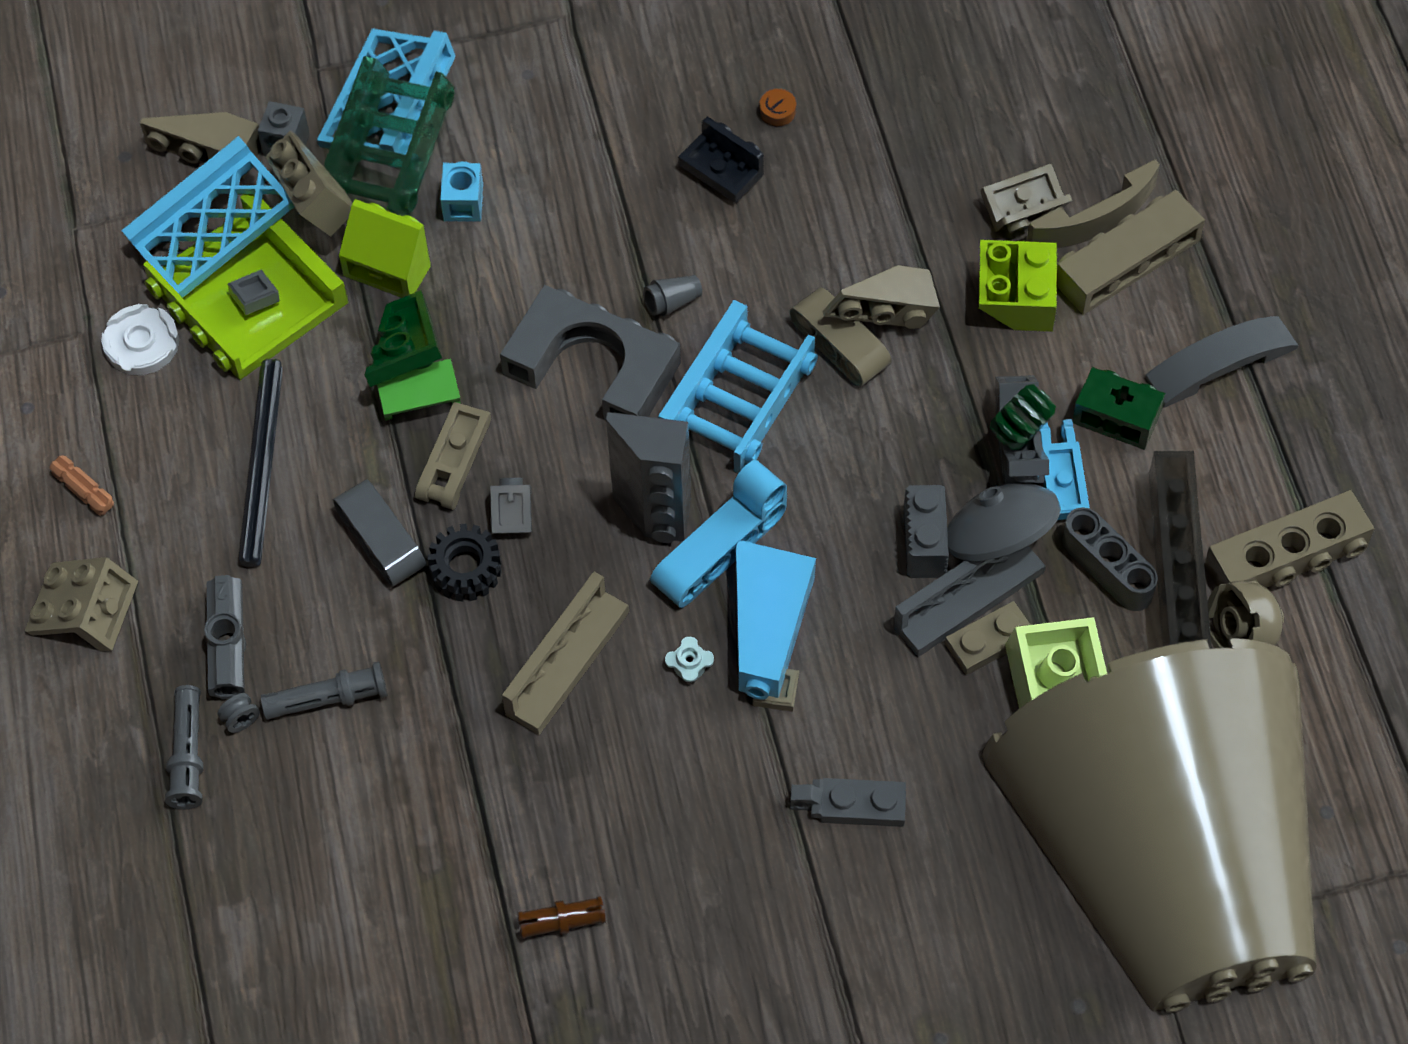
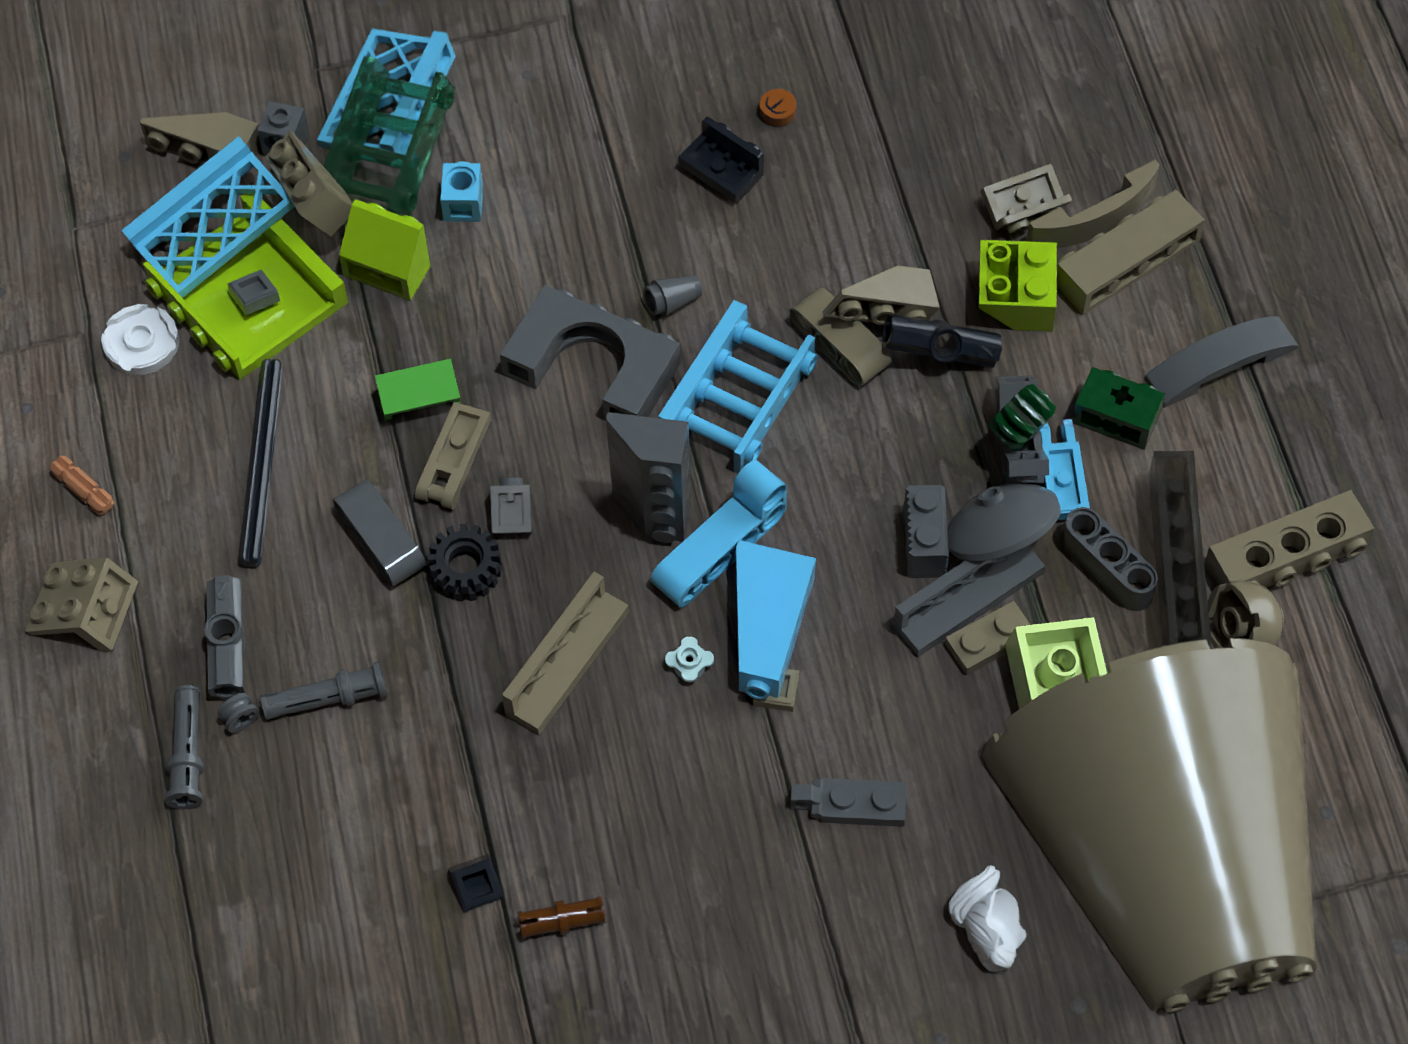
(405, 340): dark green wing -> none
(476, 882): none -> black slope
(920, 335): none -> black piece
(989, 919): none -> white hair

